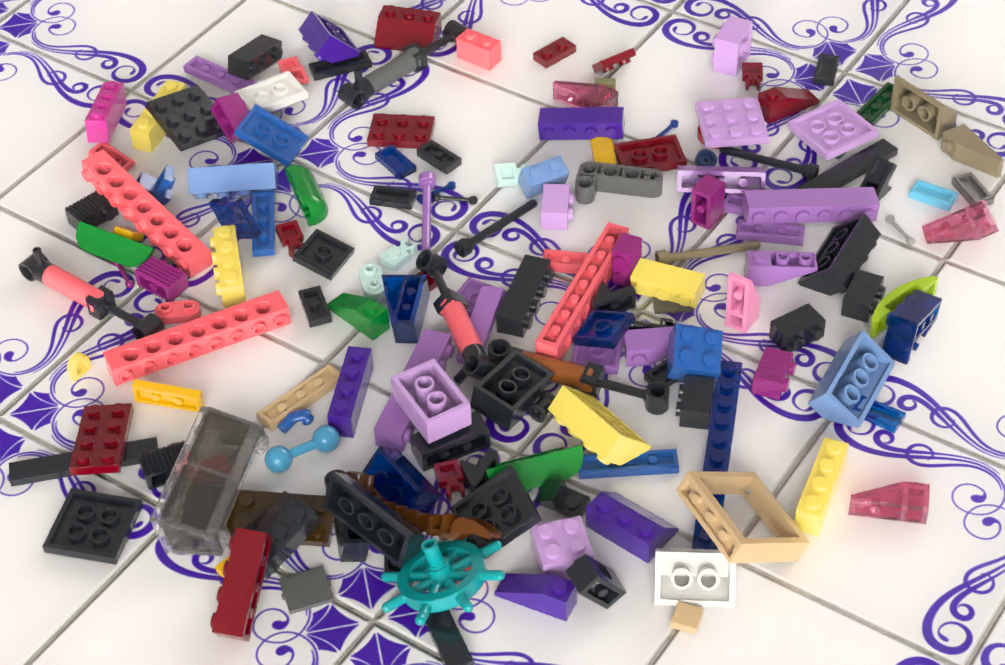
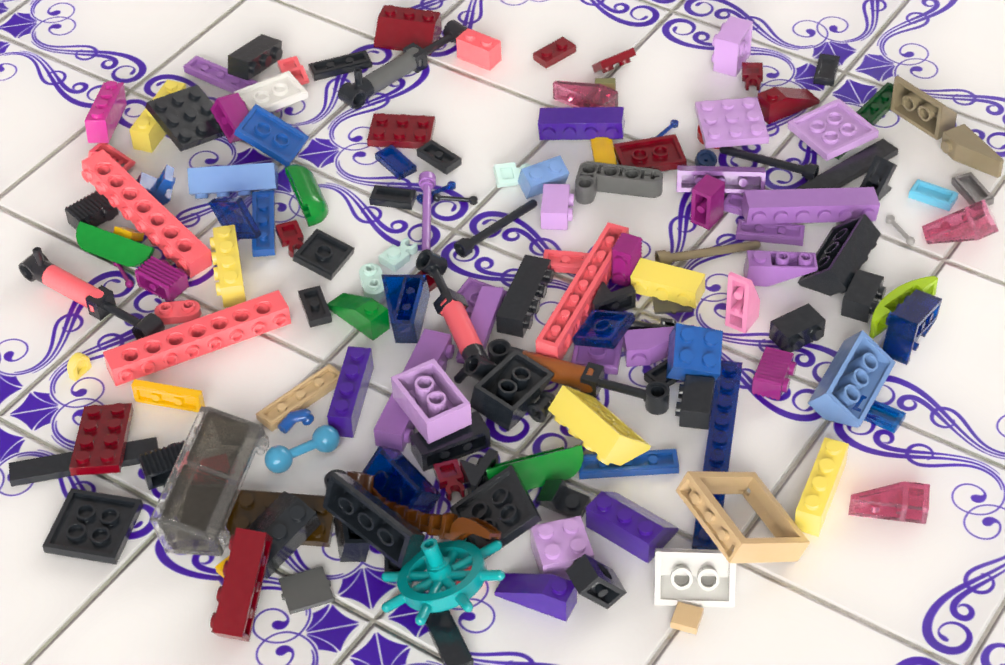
(327, 39): dark purple slope -> none

